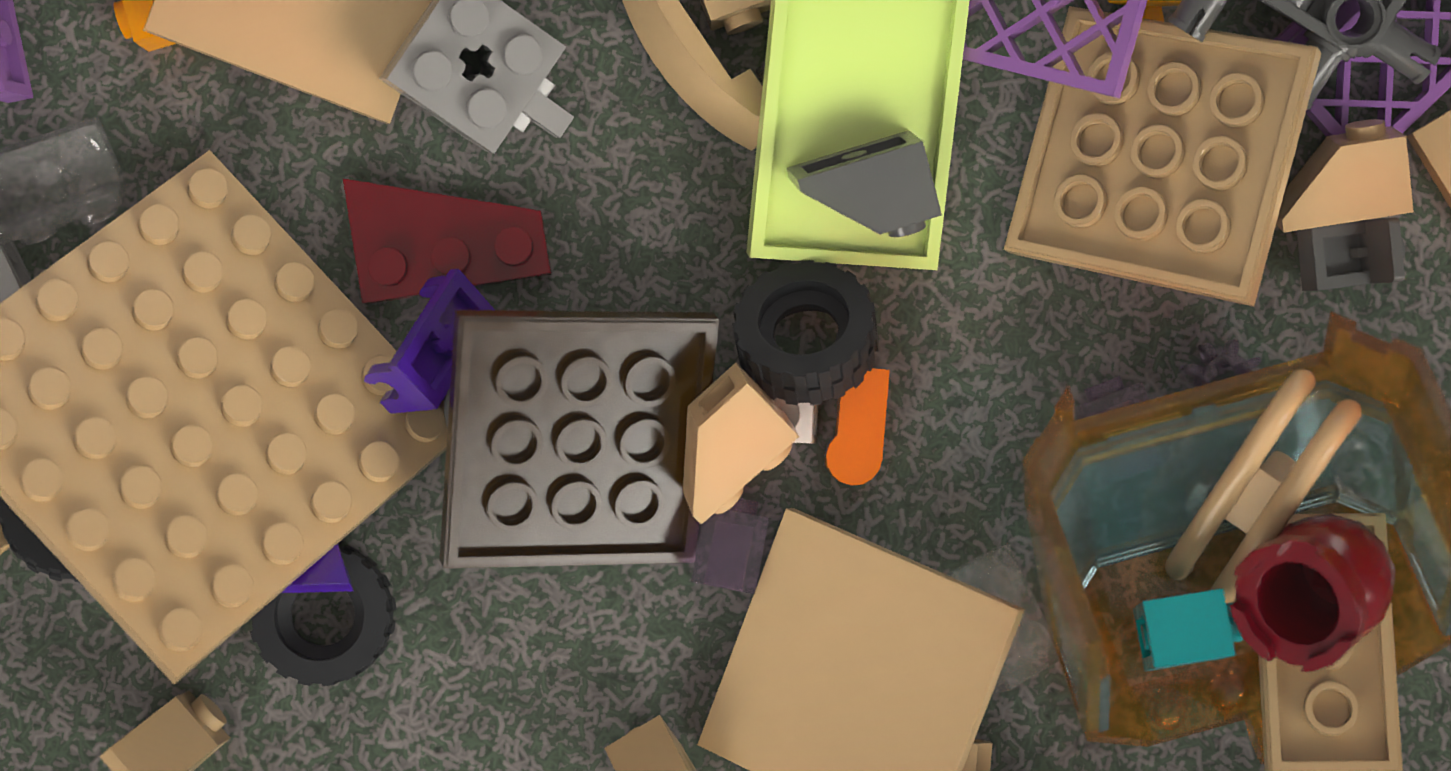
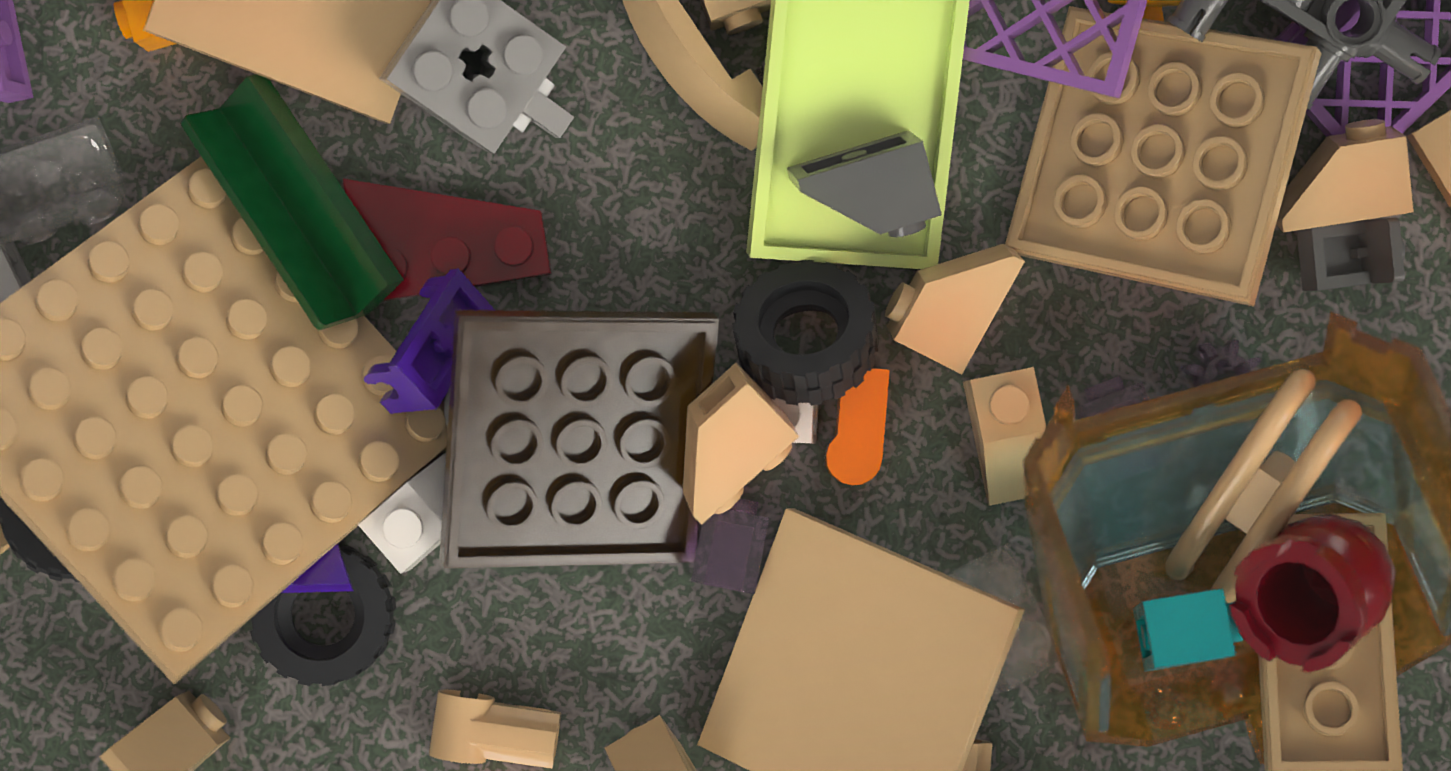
(293, 204): none -> dark green panel
(411, 519): none -> white slope
(483, 729): none -> tan piece
(952, 304): none -> tan slope
(1005, 423): none -> tan slope

